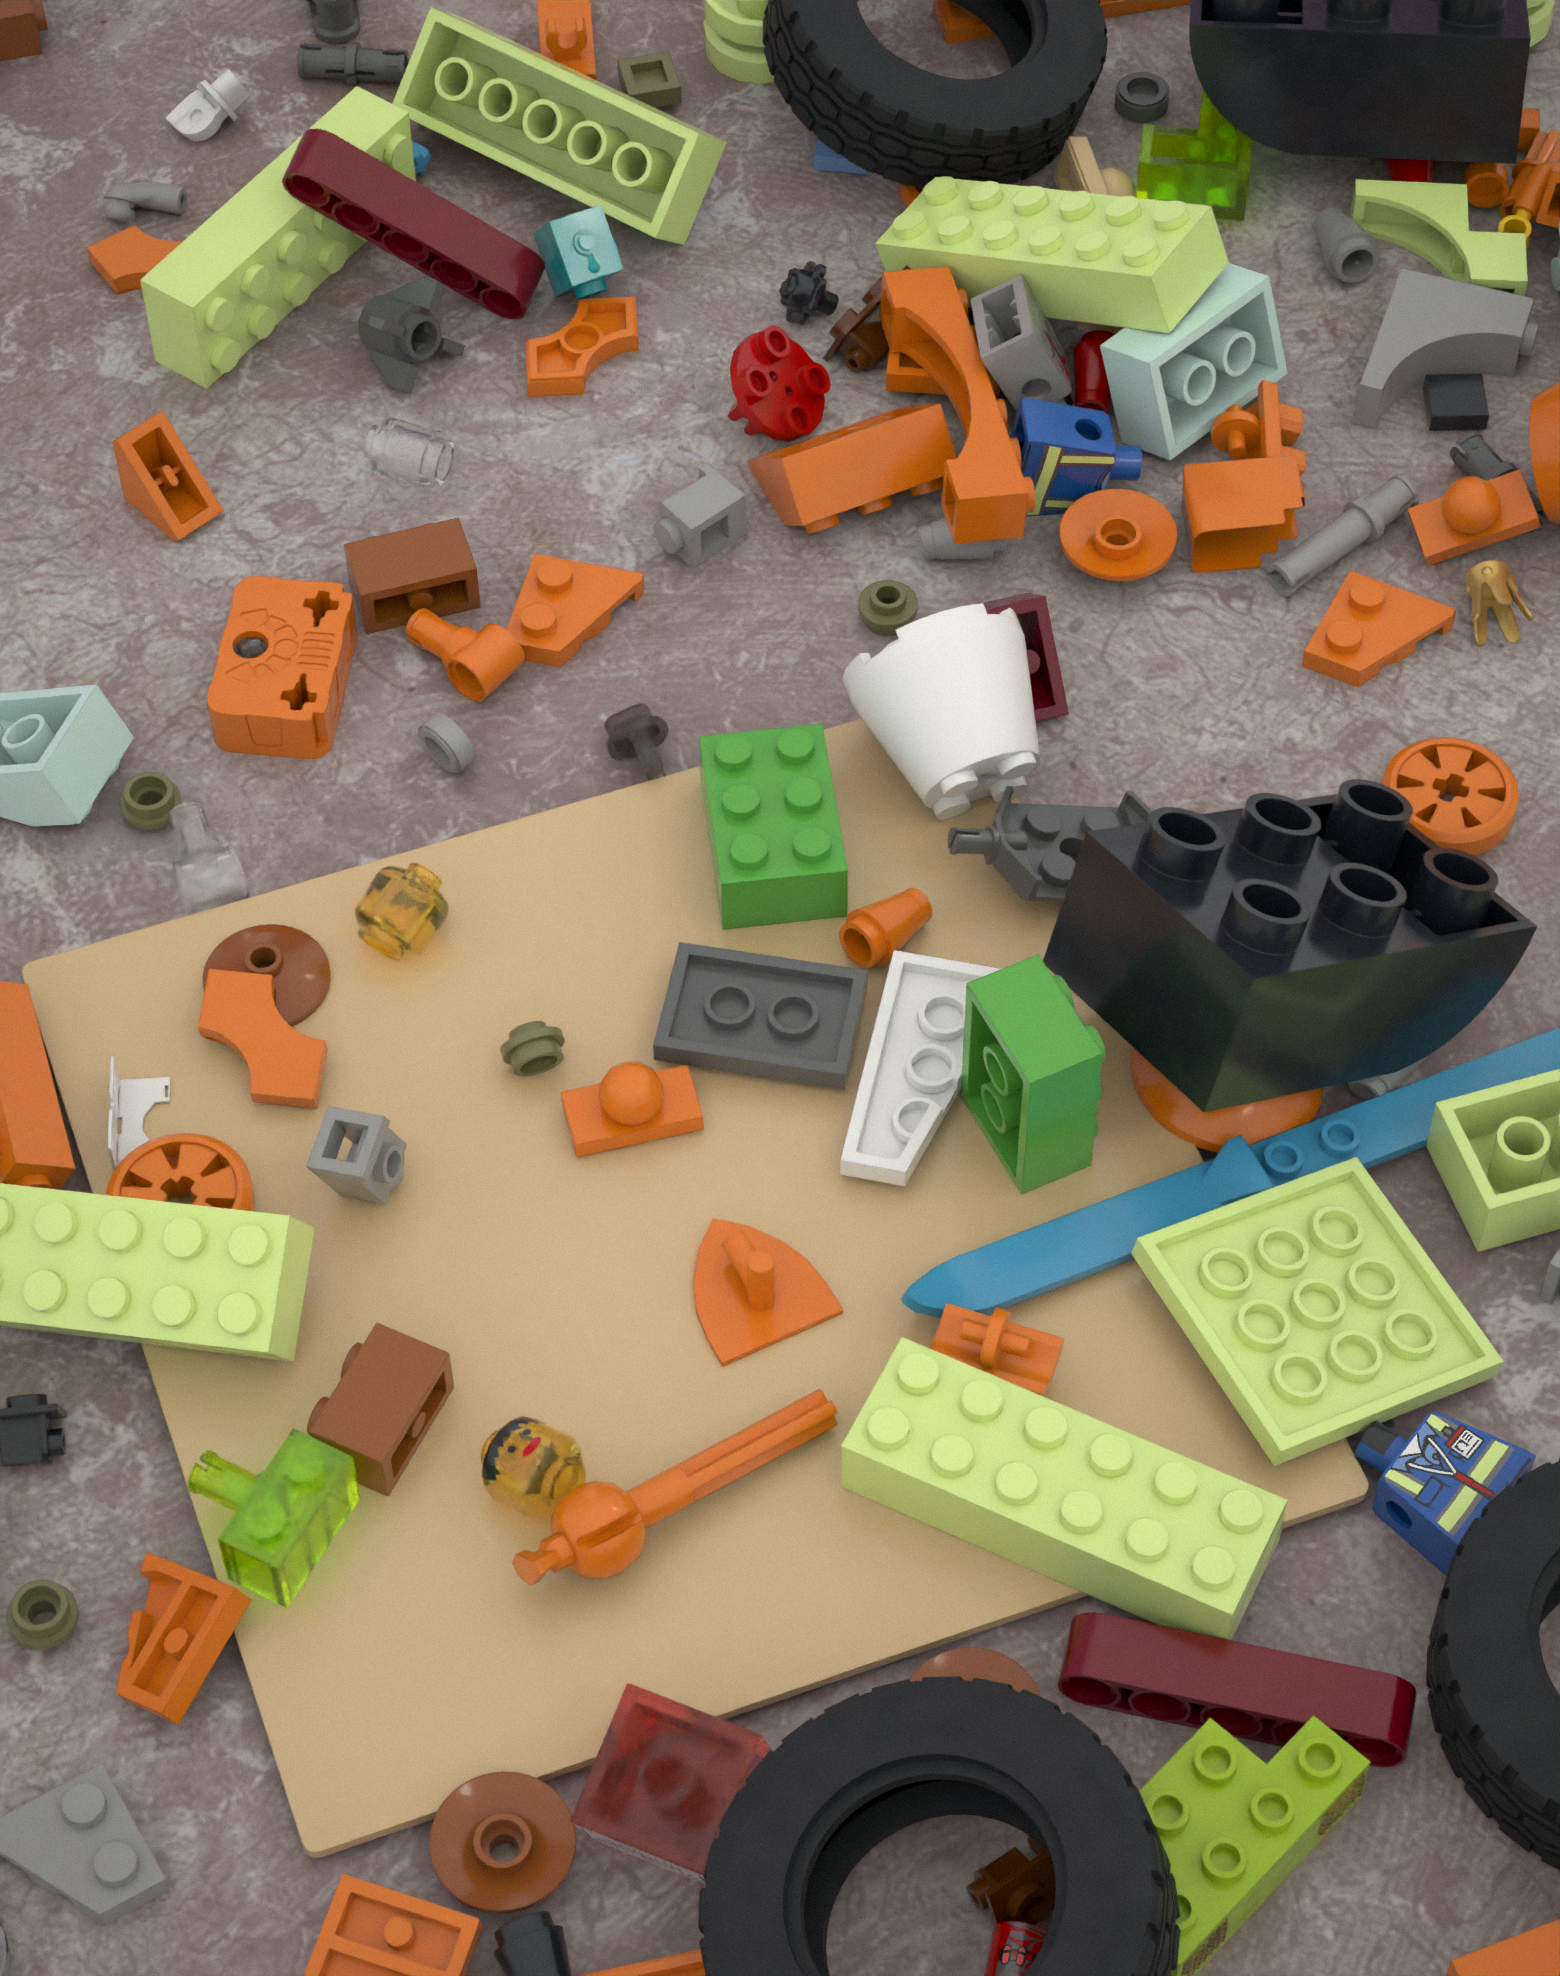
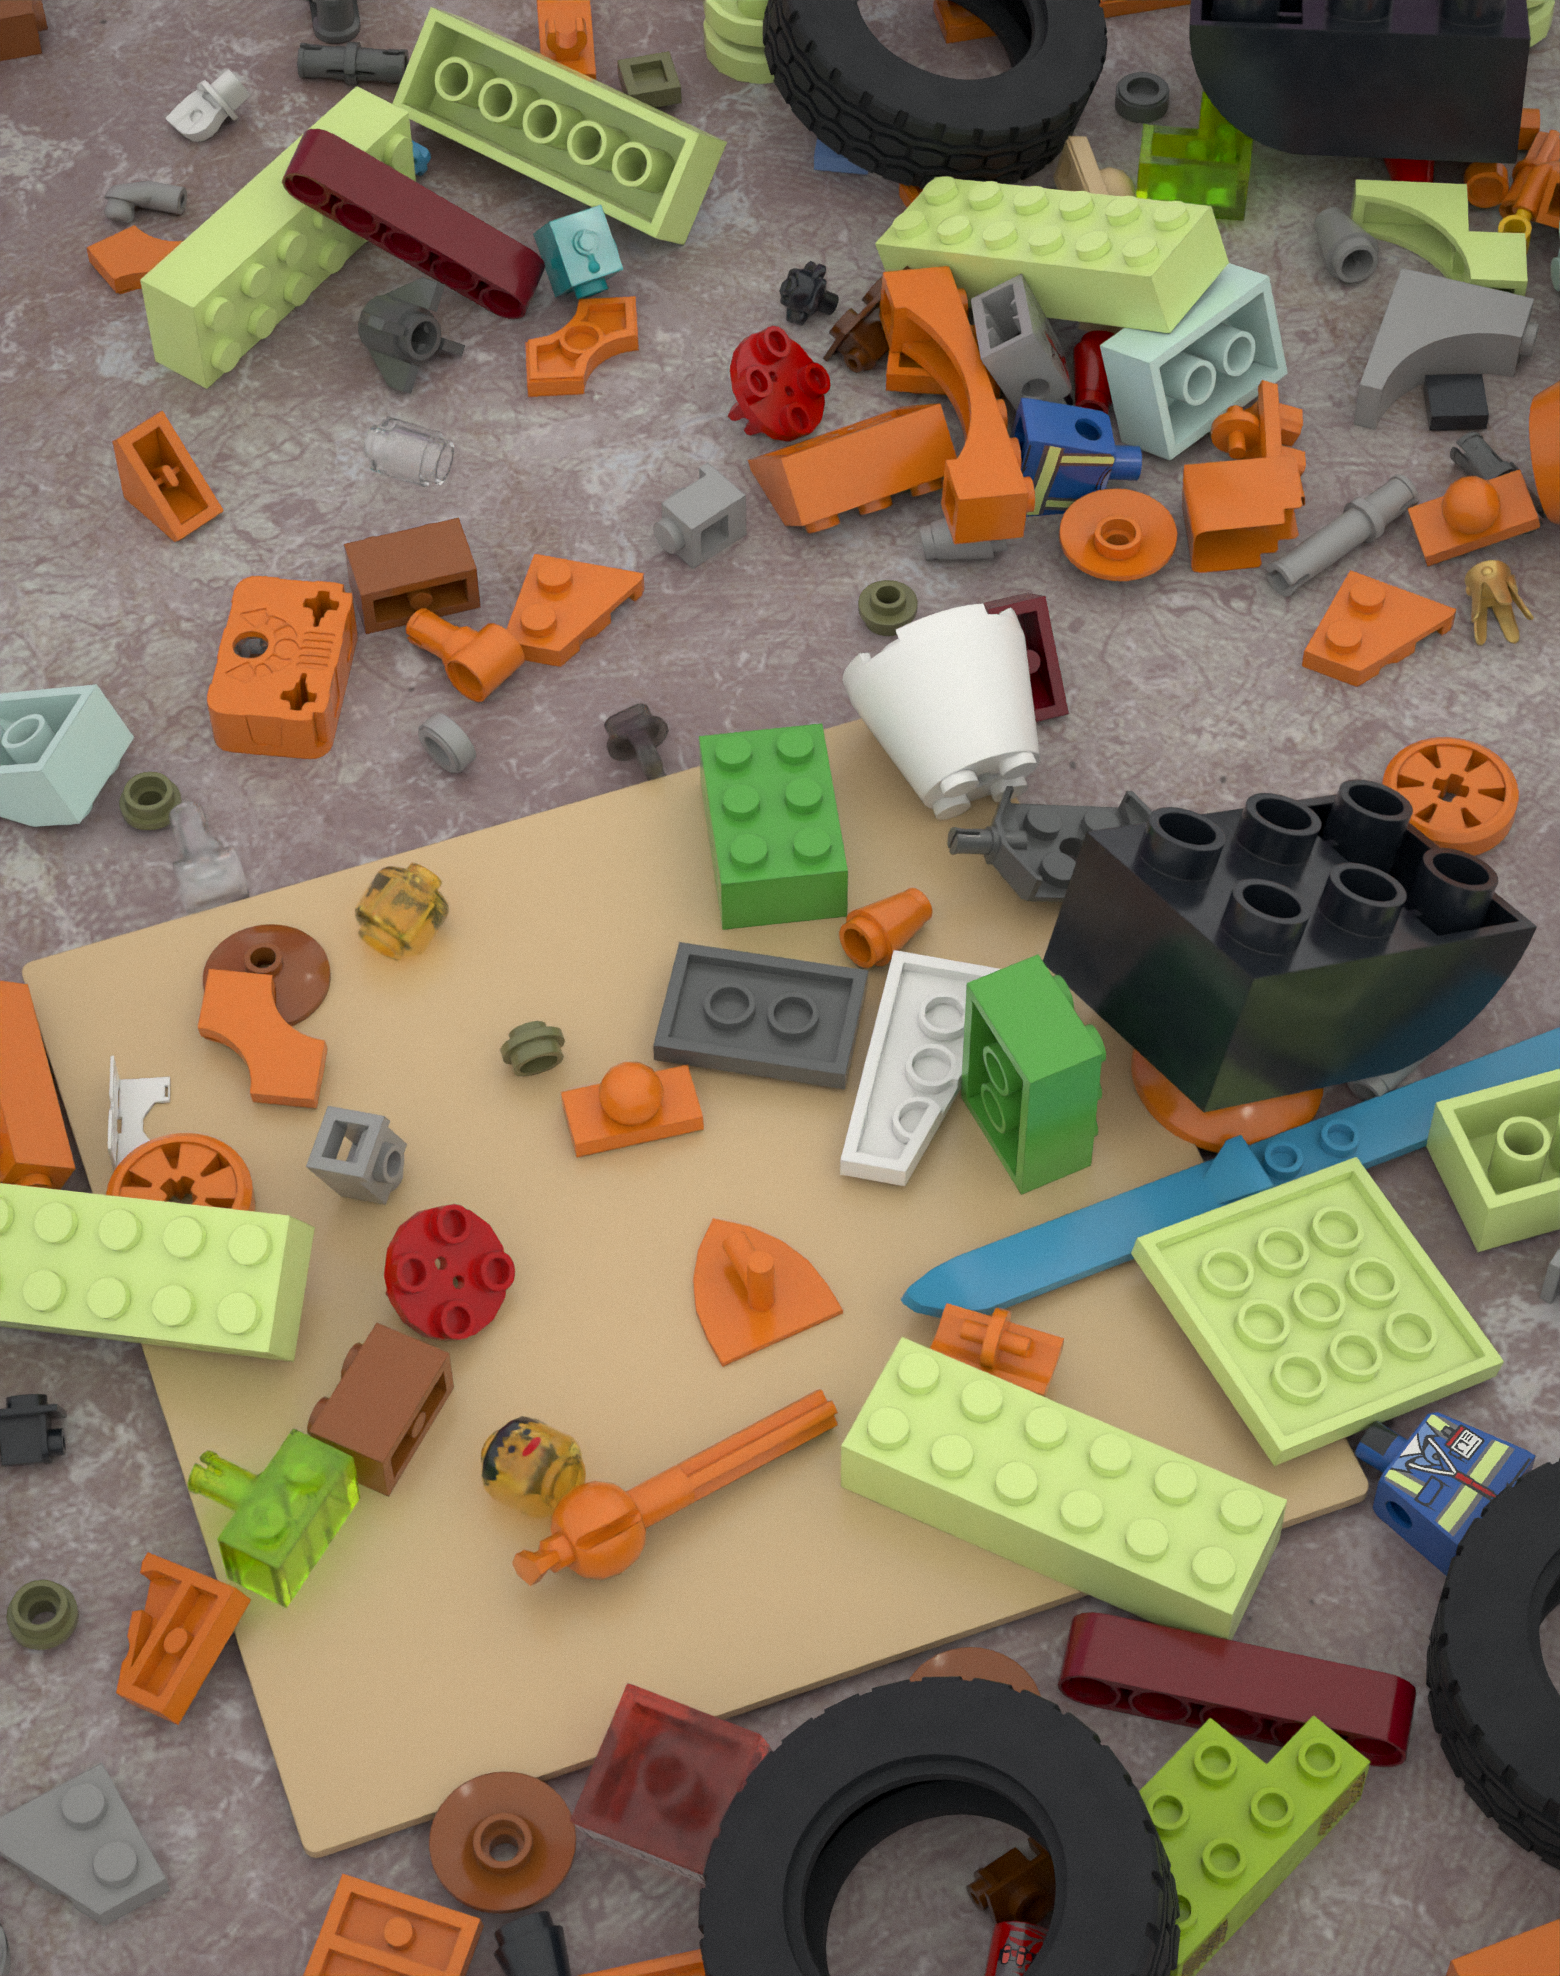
(466, 1251): none -> red plate

